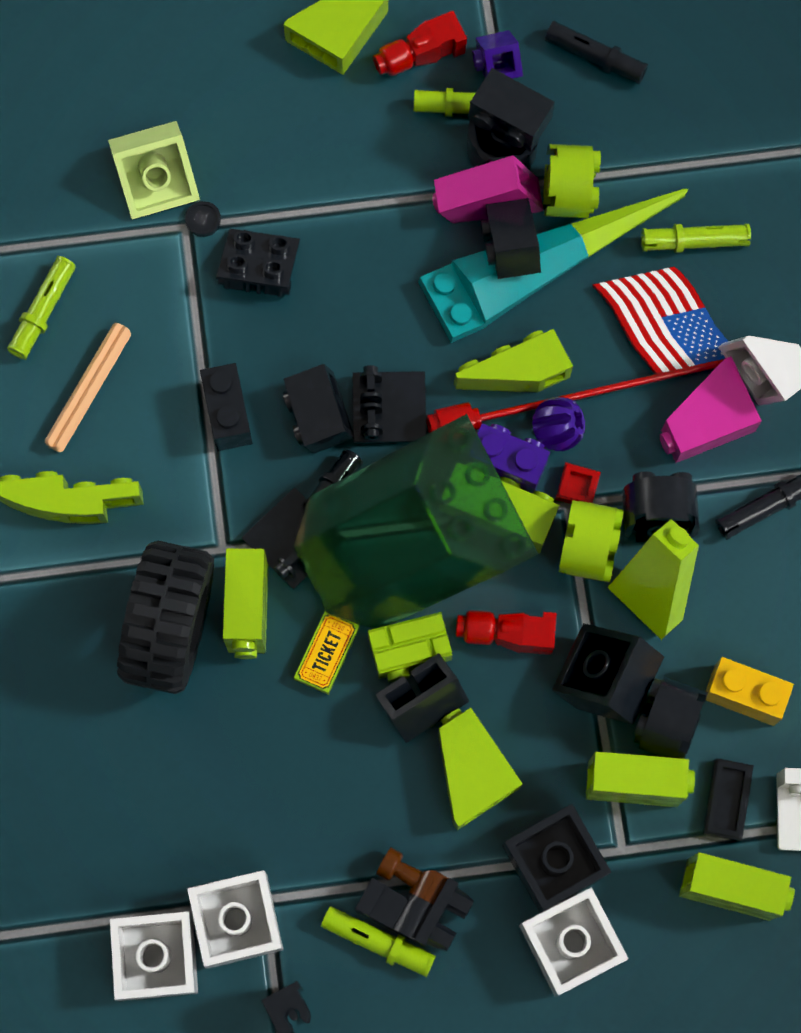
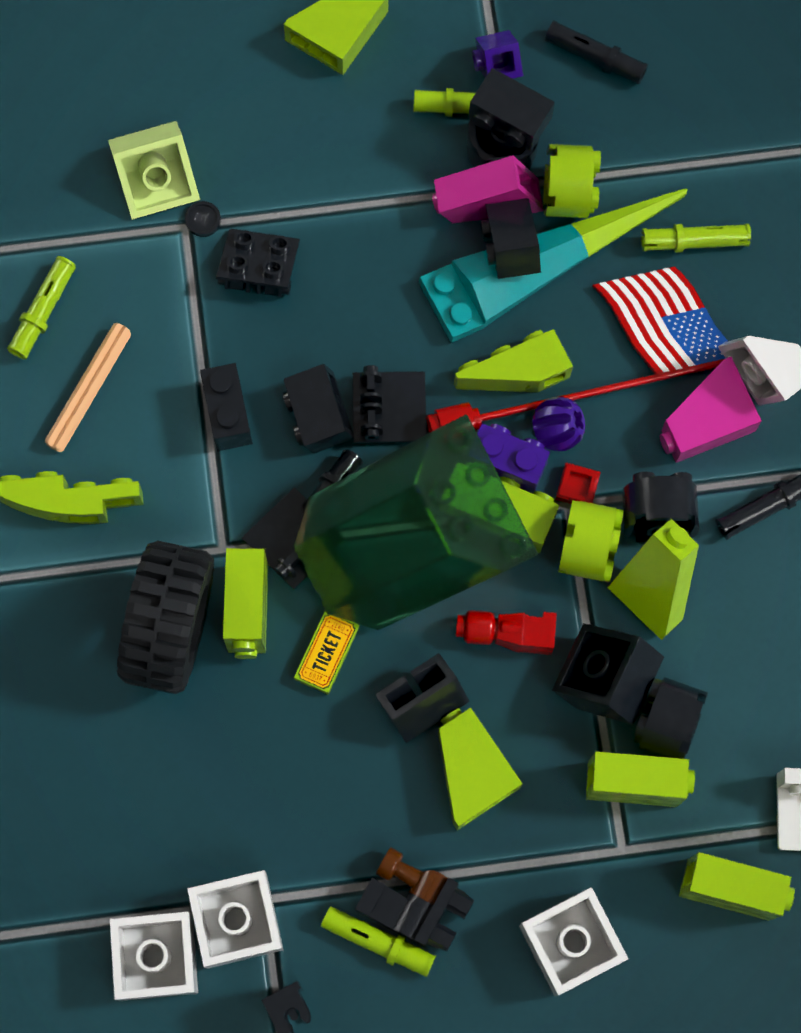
(408, 645): lime brick -> none
(423, 45): red piece -> none
(556, 858): black brick -> none
(728, 799): black tile -> none
(748, 691): yellow brick -> none

